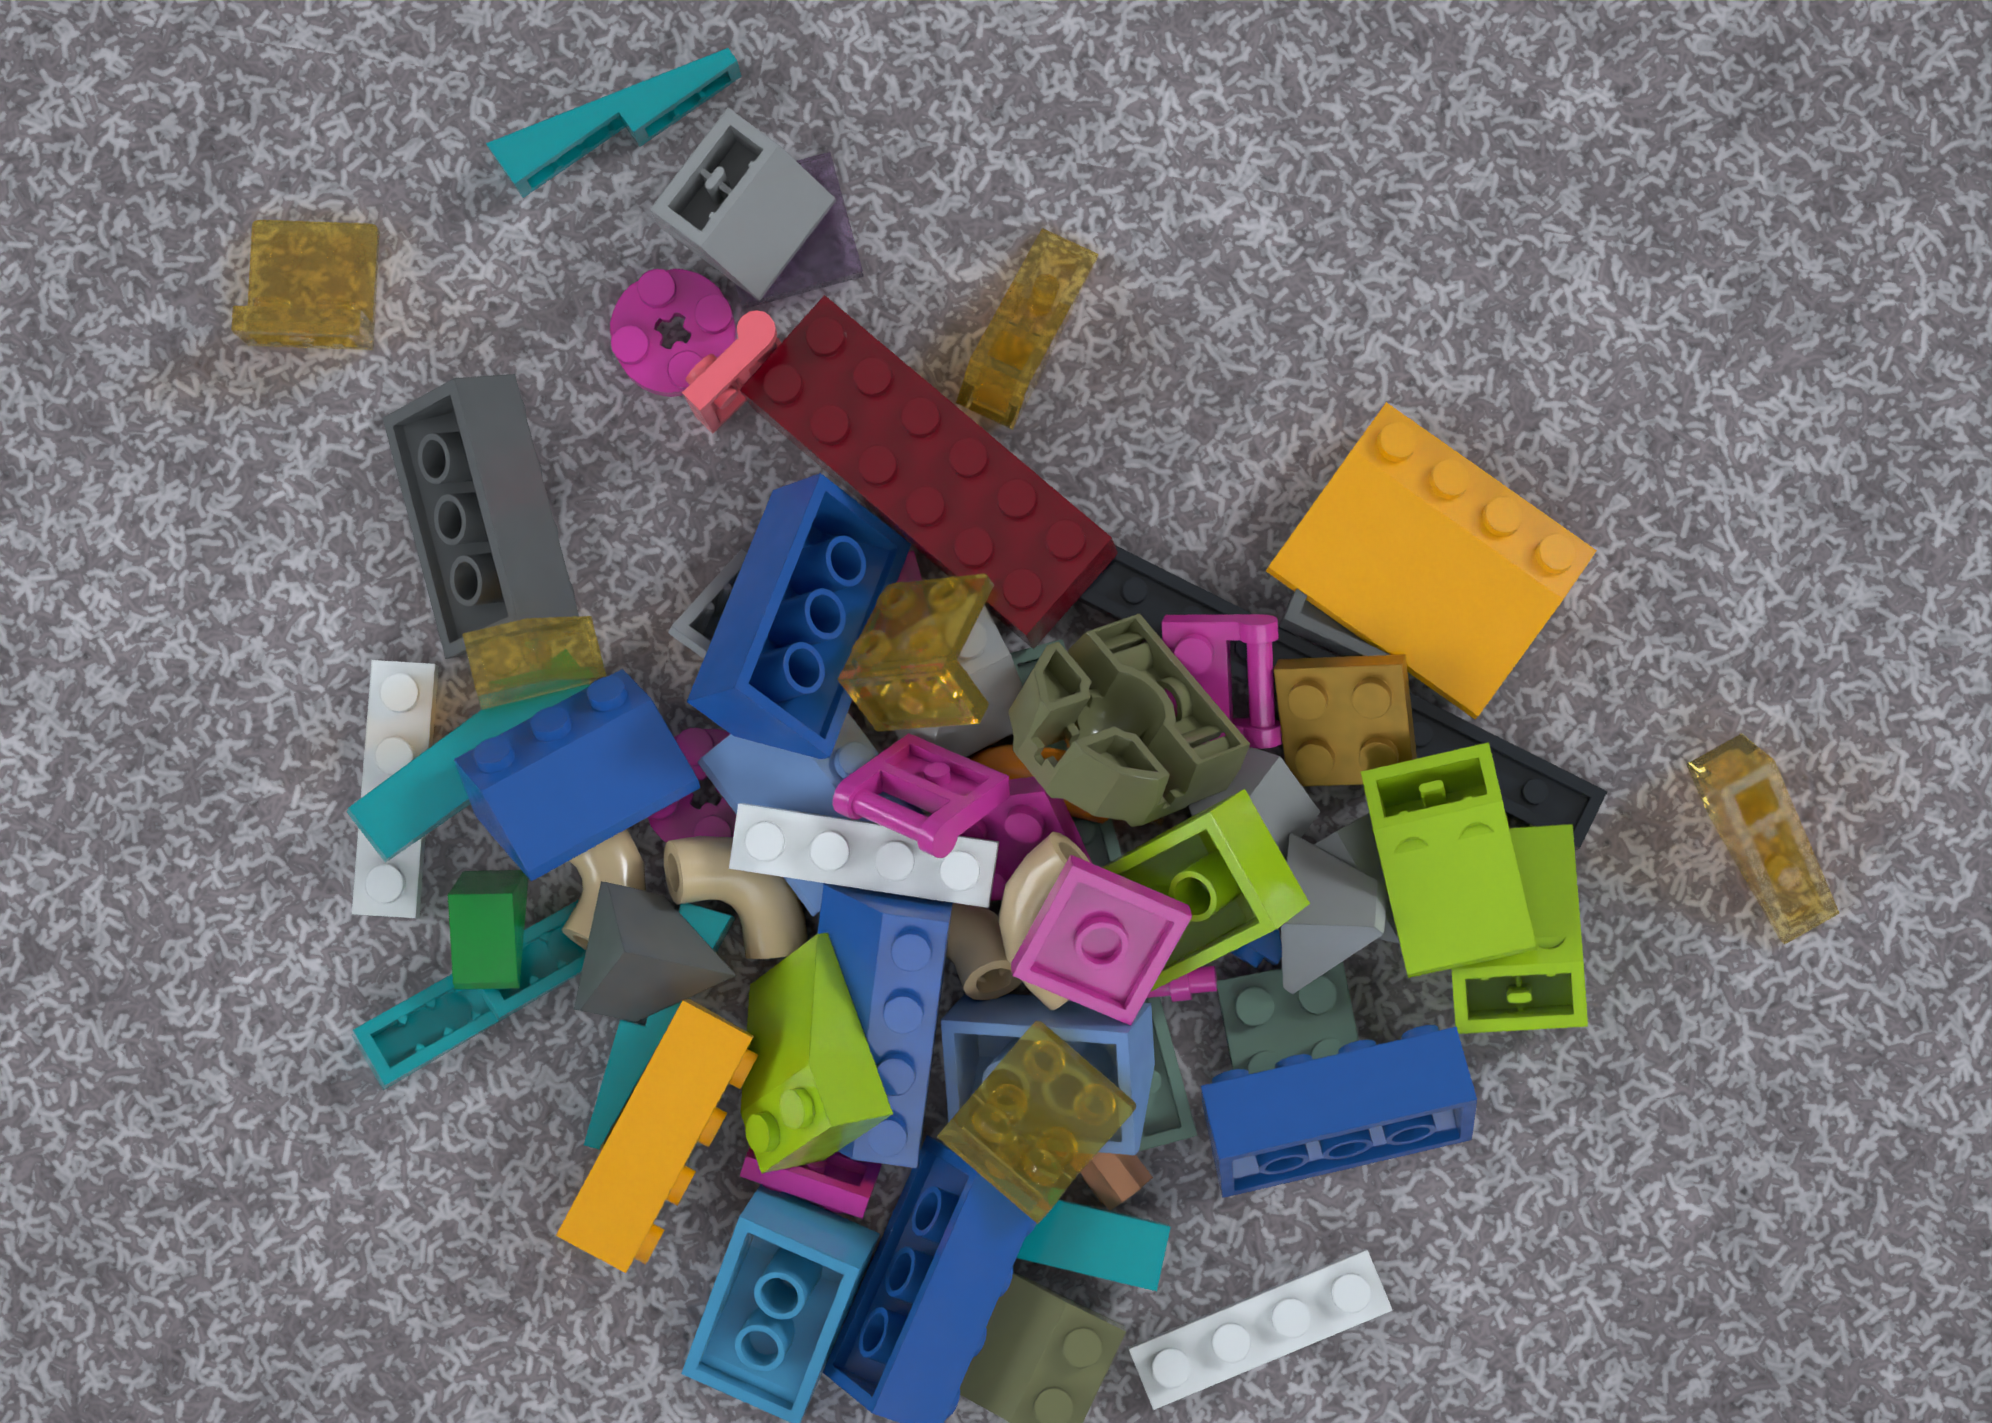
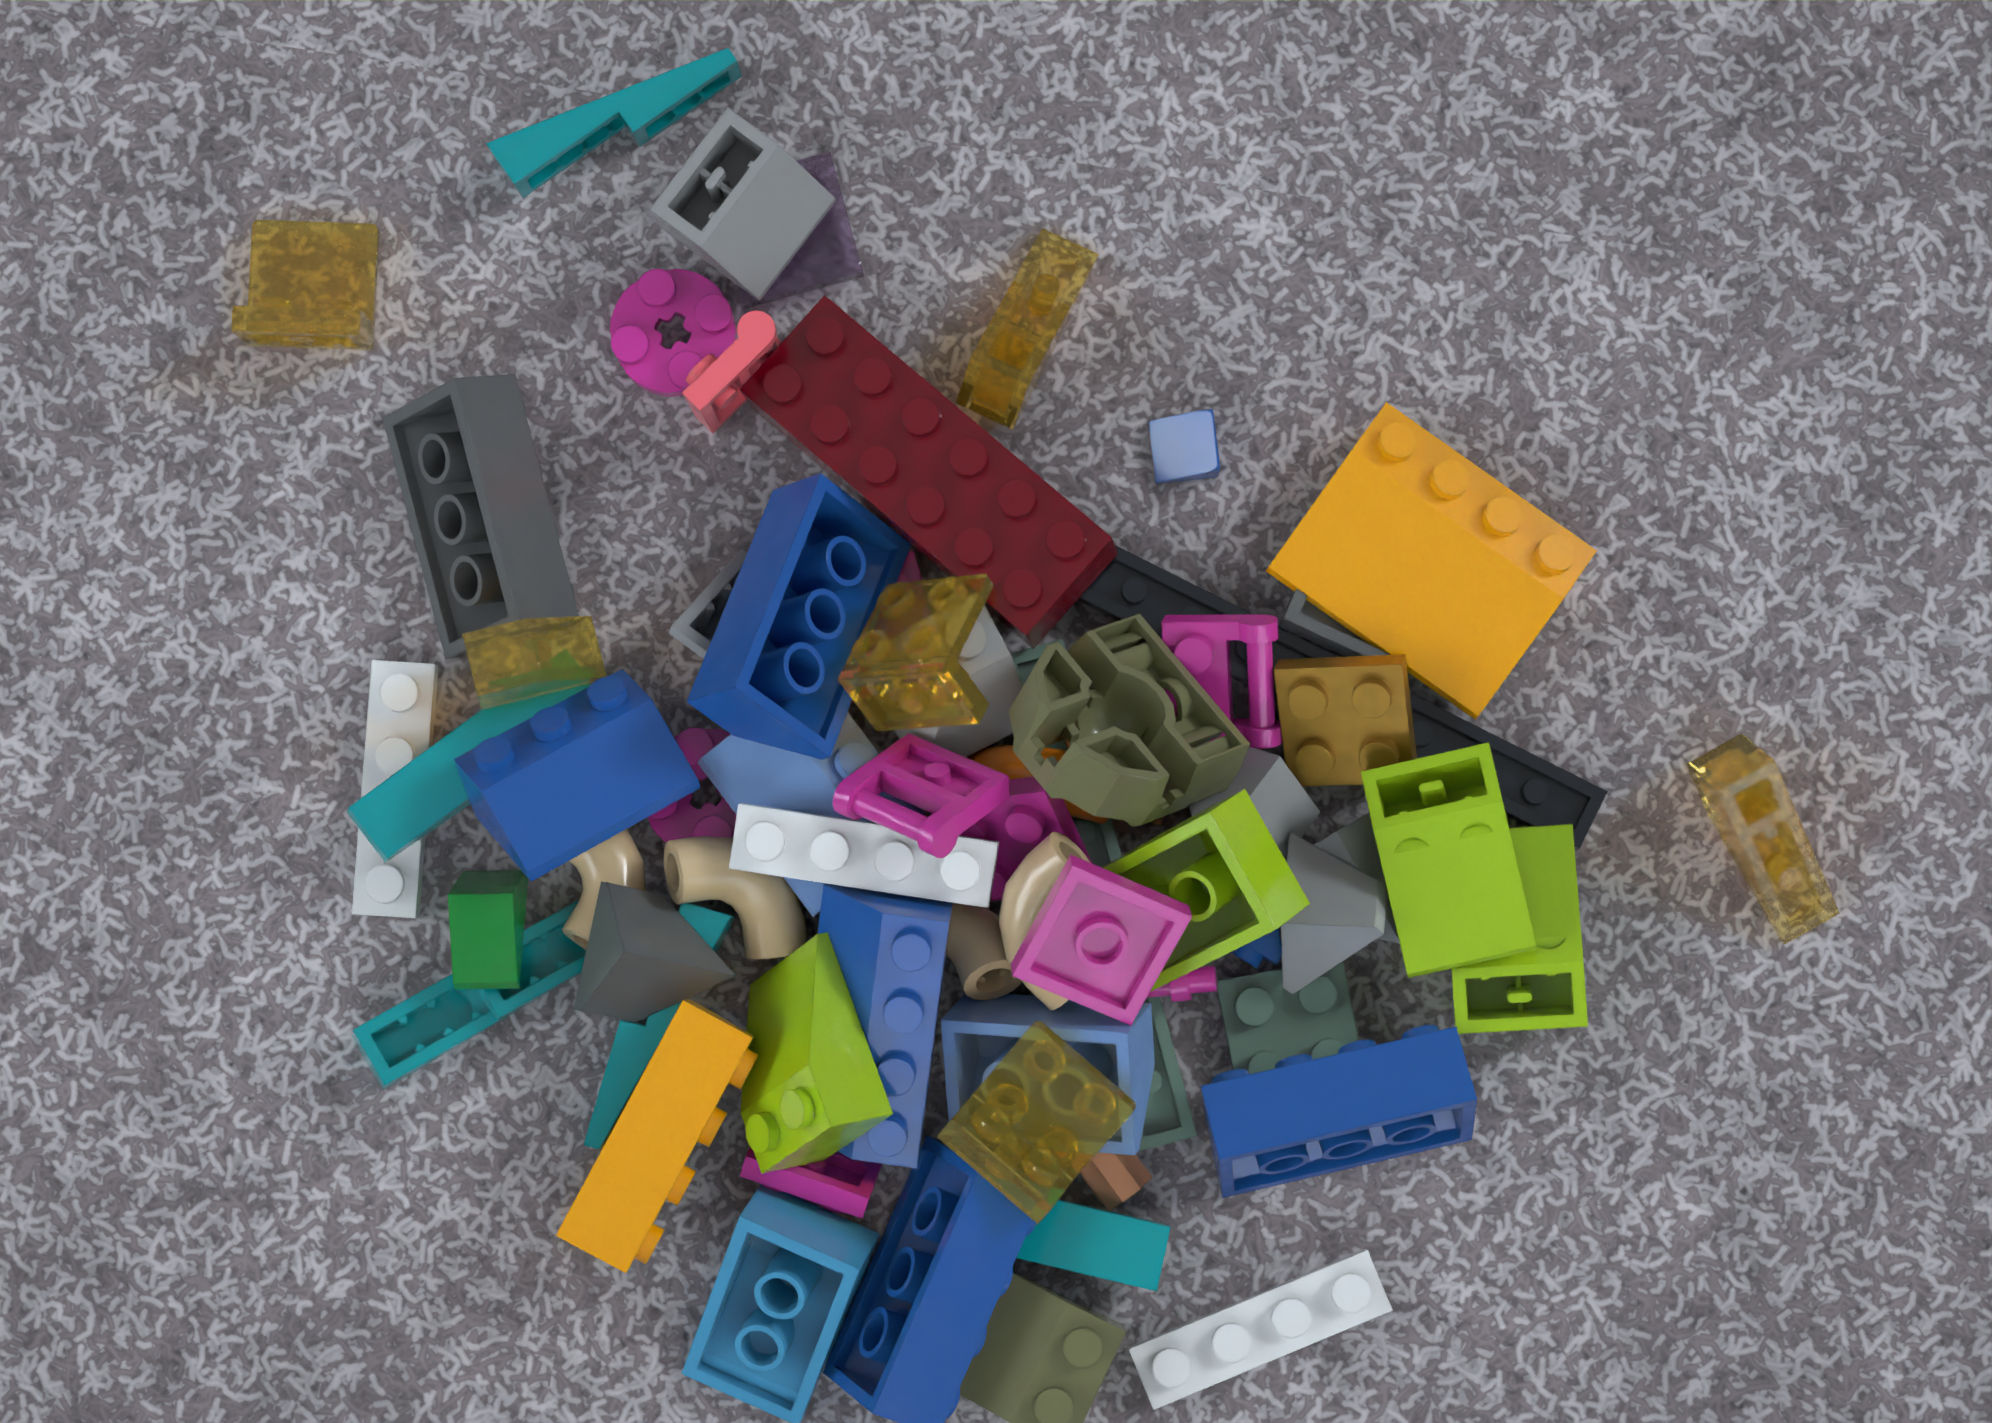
(1184, 447): none -> slope

